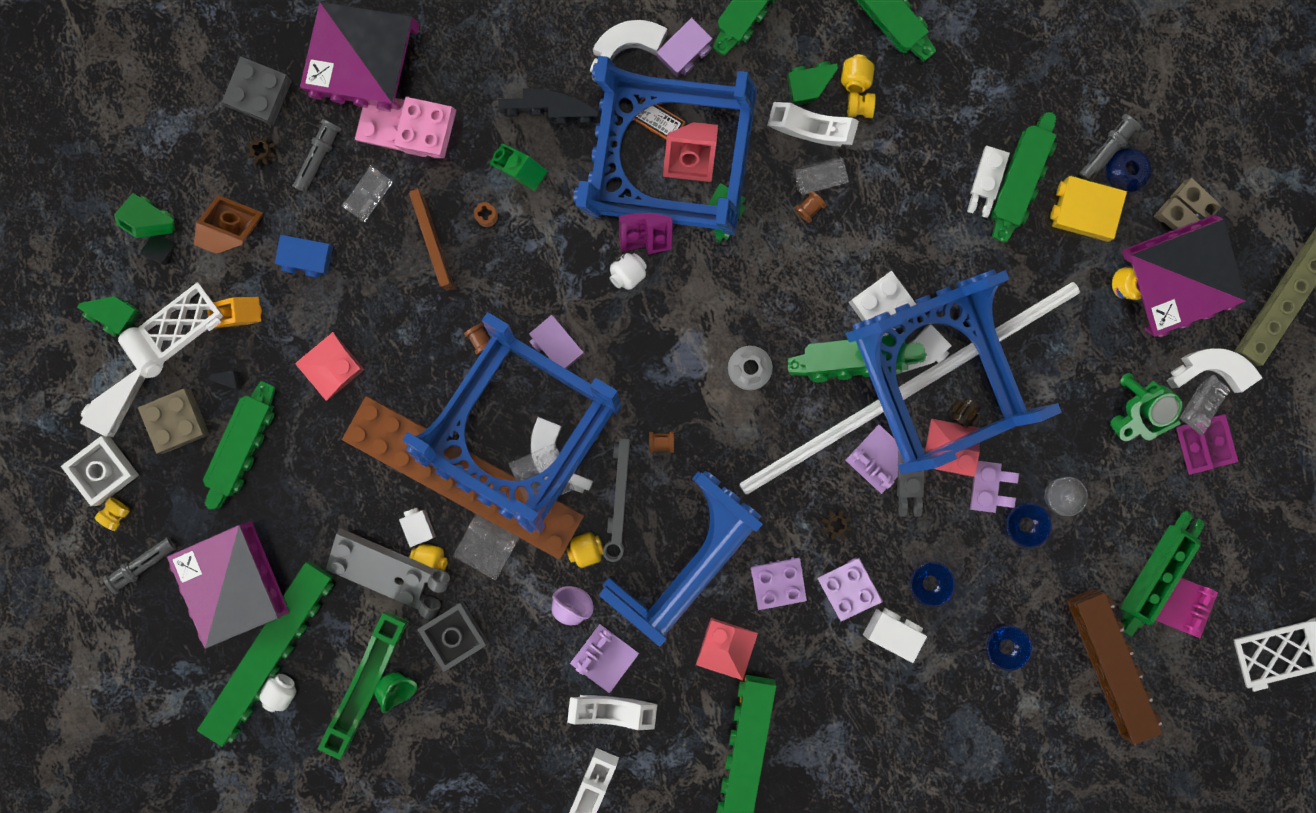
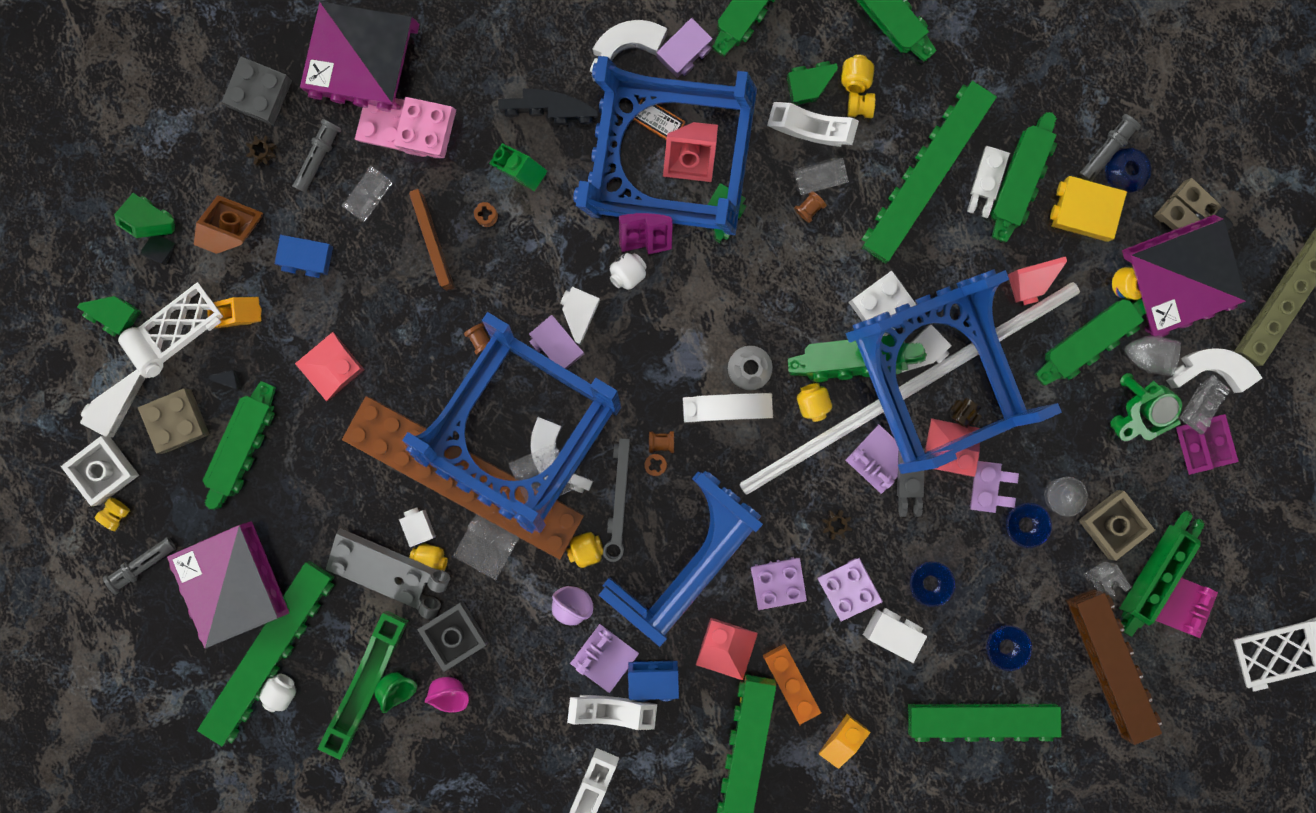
(447, 695): none -> dark pink helmet
(579, 311): none -> white slope
(653, 680): none -> blue brick
(663, 466): none -> dark orange bush
(728, 407): none -> white arch
(792, 684): none -> orange brick
(814, 402): none -> yellow head
(844, 741): none -> light orange slope
(928, 172): none -> green brick
(984, 720): none -> green brick
(1034, 280): none -> coral slope
(1090, 340): none -> green hinge
(1108, 575): none -> clear hinge
(1116, 525): none -> dark tan brick
(1155, 354): none -> clear helmet

